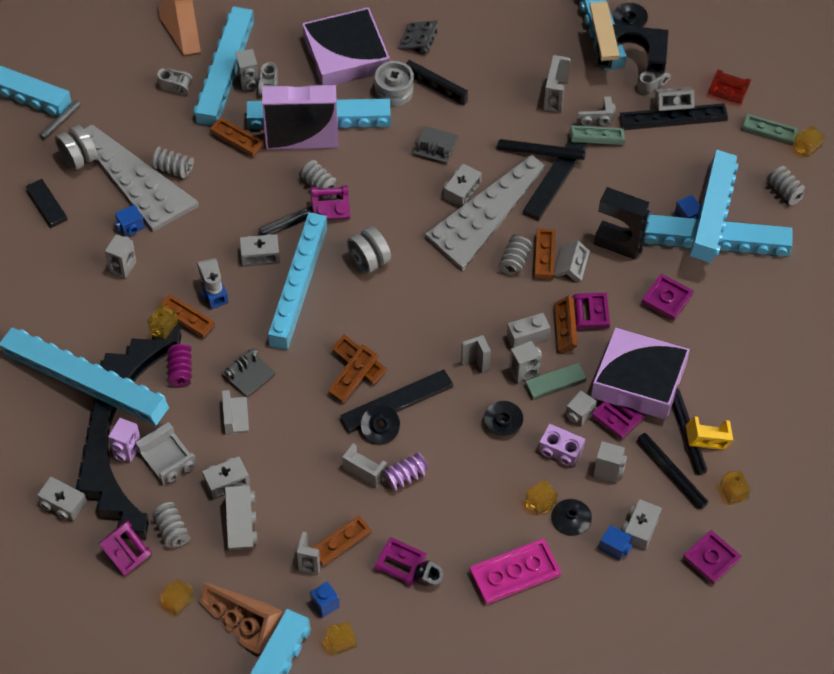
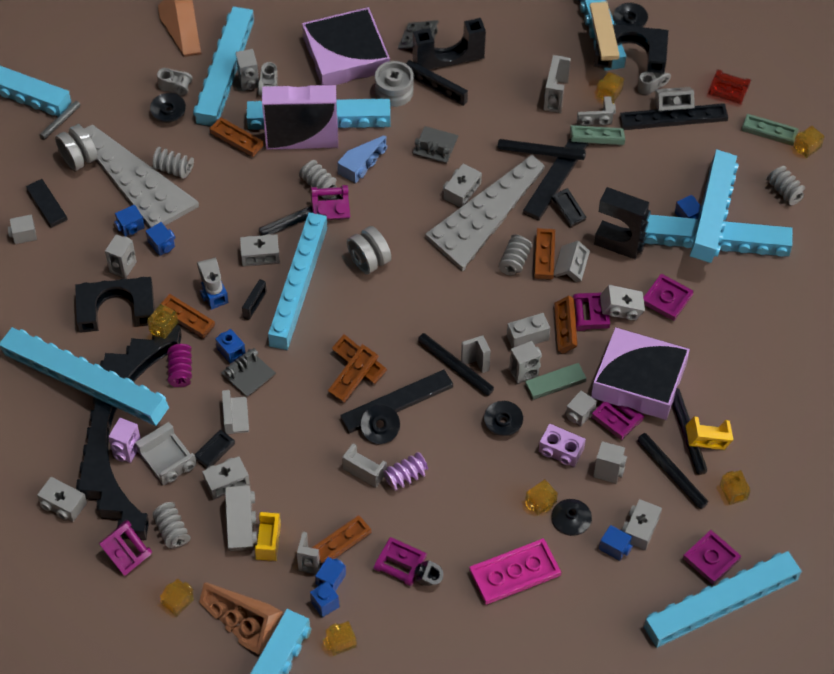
(22, 229): none -> light grey brick
(92, 295): none -> black arch
(160, 238): none -> blue brick
(168, 107): none -> black dish
(214, 449): none -> black tile
(230, 345): none -> blue brick
(254, 299): none -> black tile
(268, 536): none -> yellow panel
(332, 571): none -> blue brick
(358, 160): none -> medium blue slope
(455, 364): none -> black axle
(468, 49): none -> black arch
(568, 207): none -> black tile
(610, 86): none -> clear yellow brick
(622, 302): none -> light grey brick
(721, 599): none -> medium azure brick

